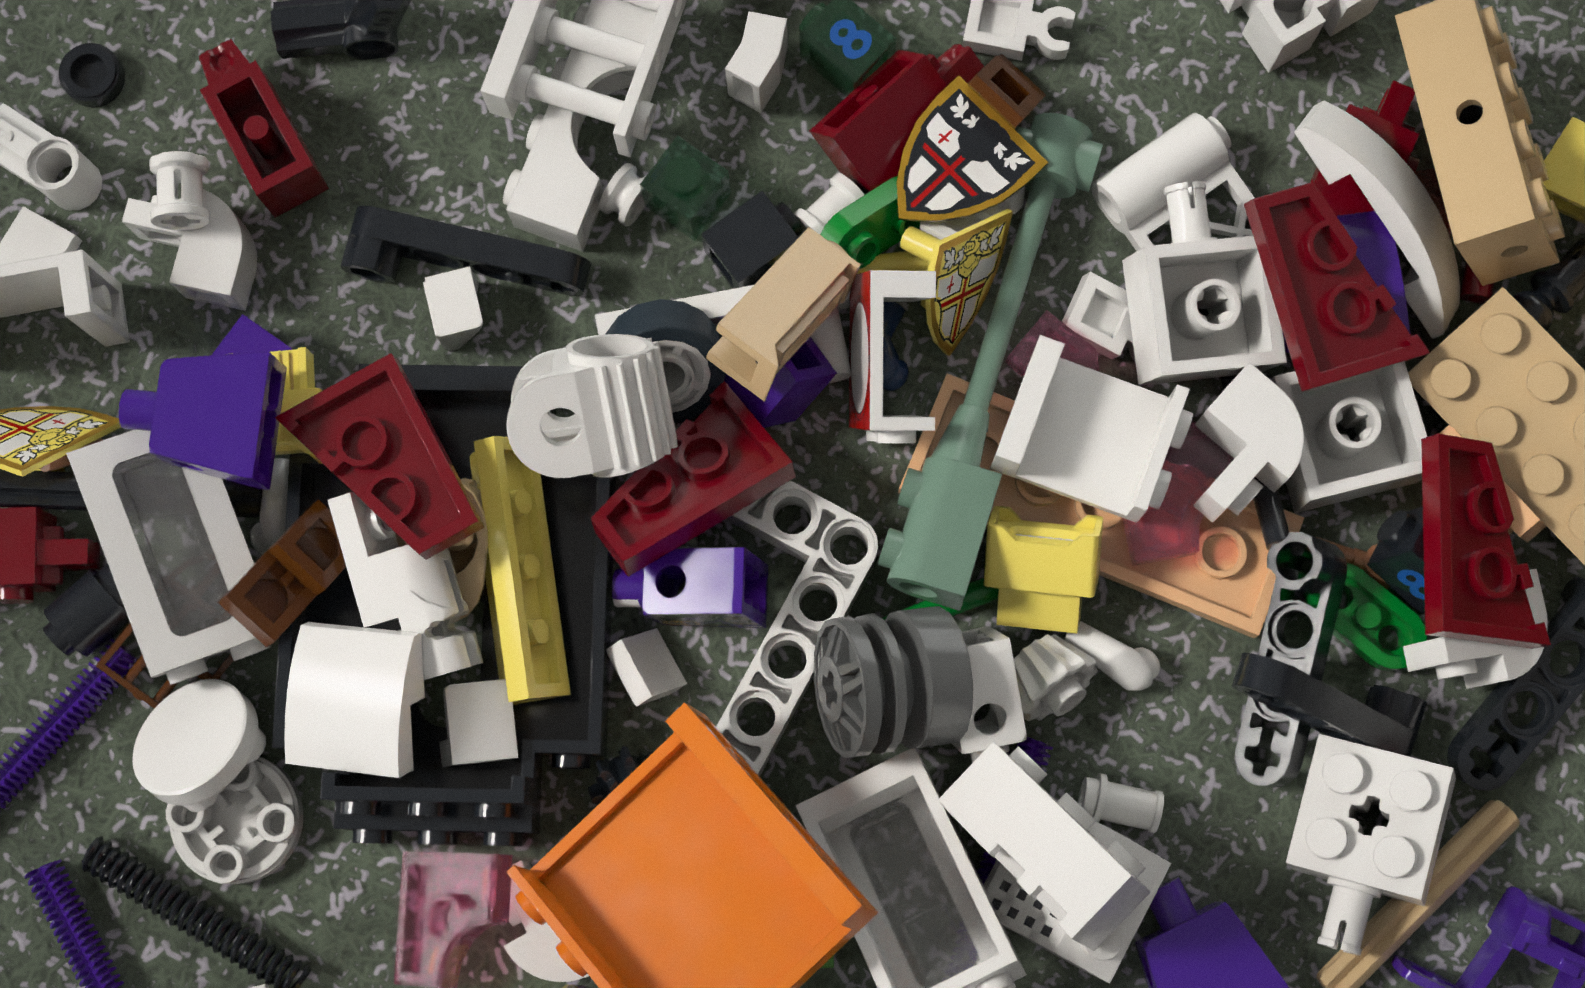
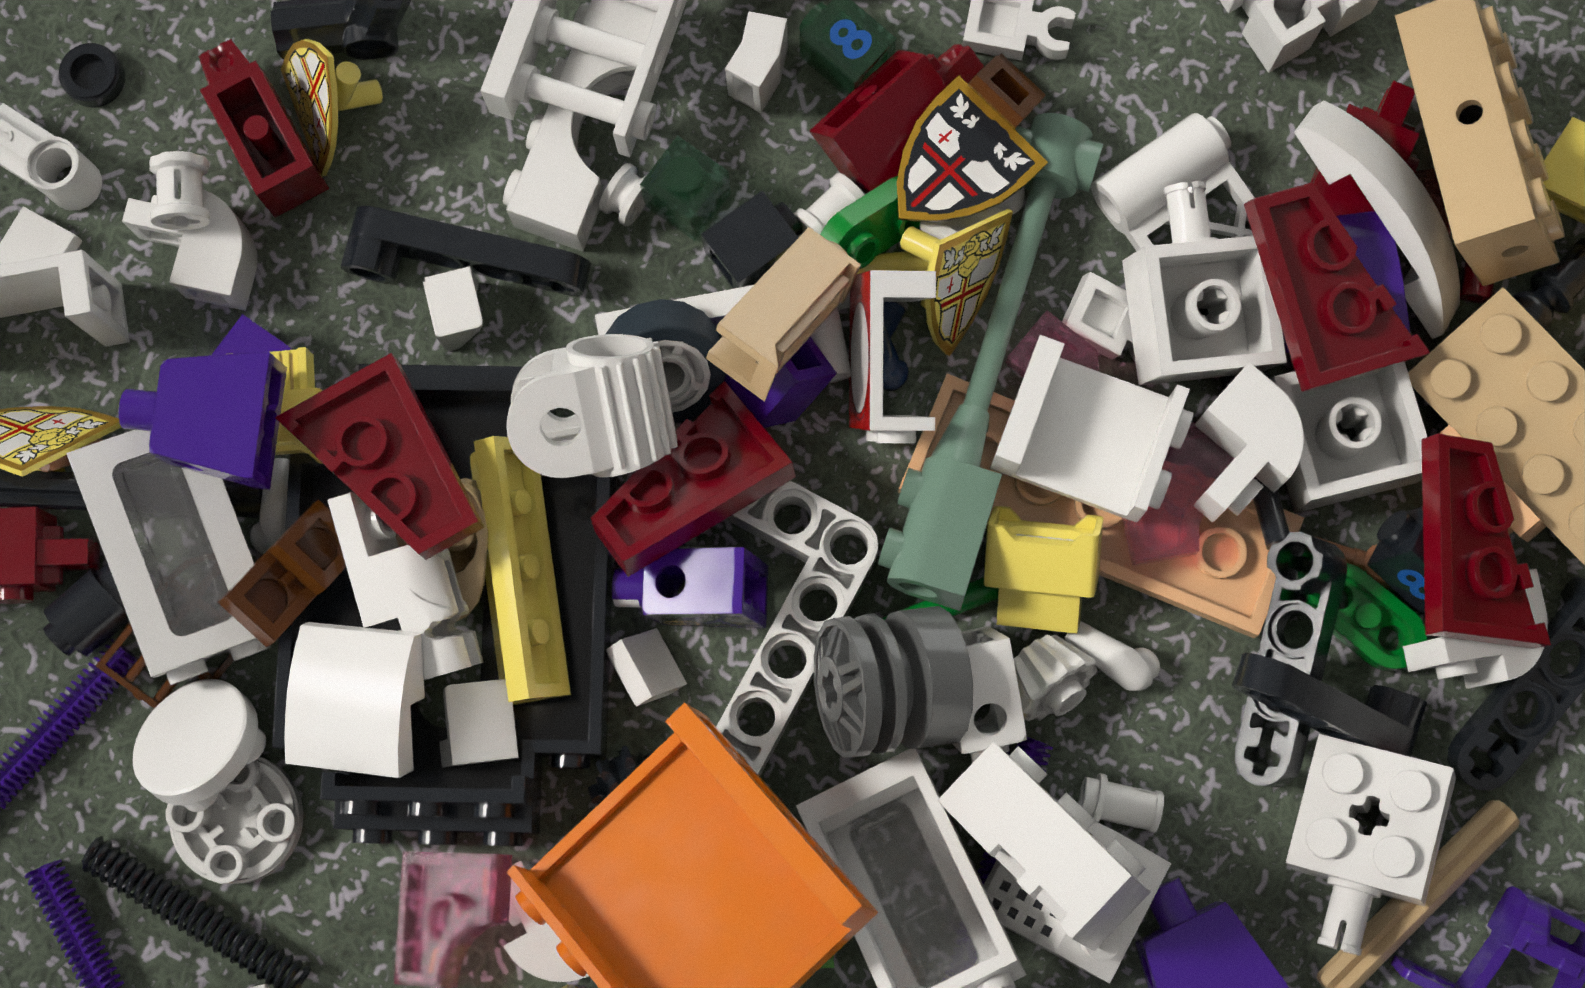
(321, 92): none -> shield

